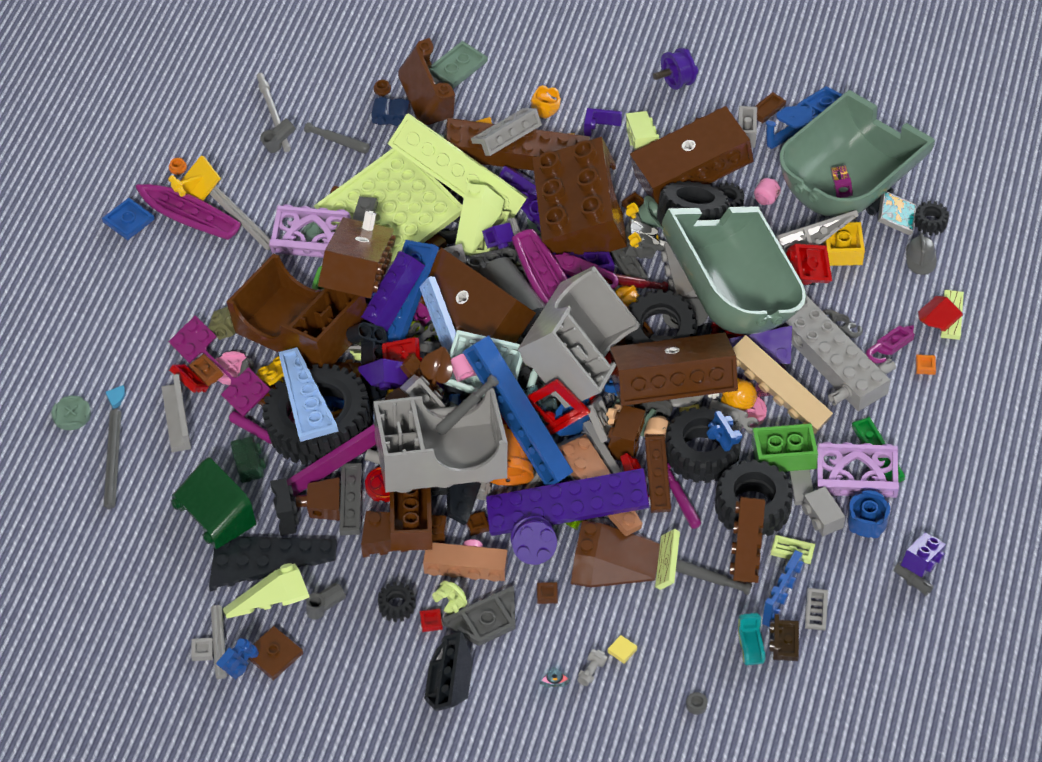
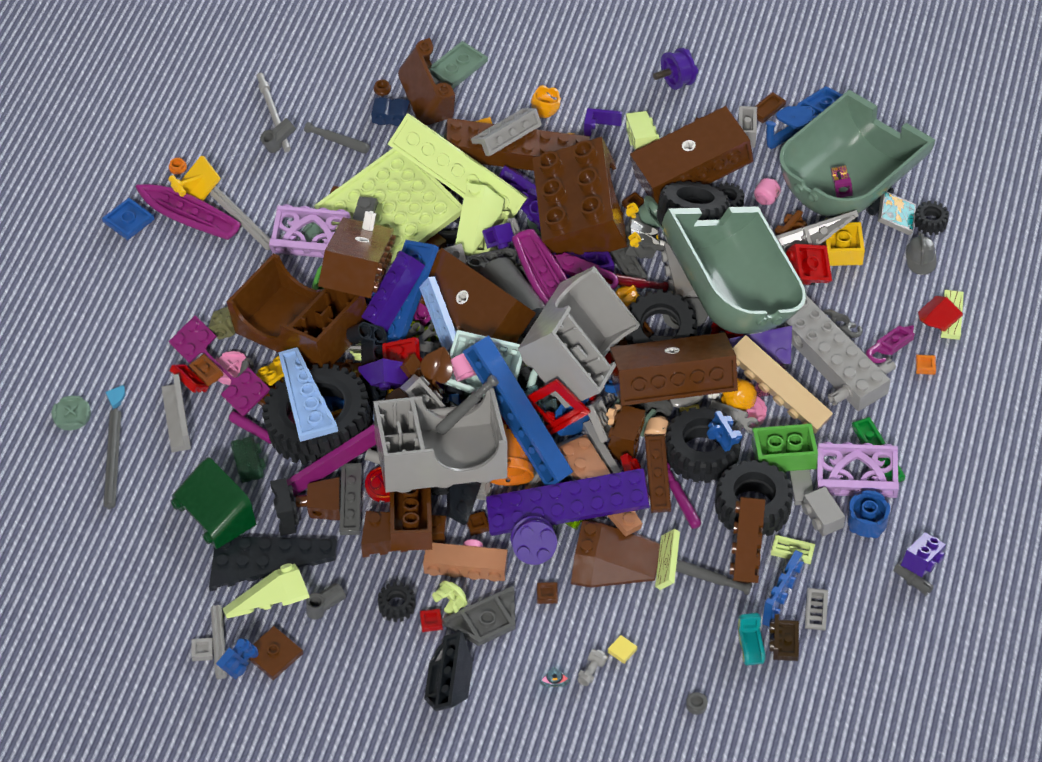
(791, 223): none -> dark orange hips

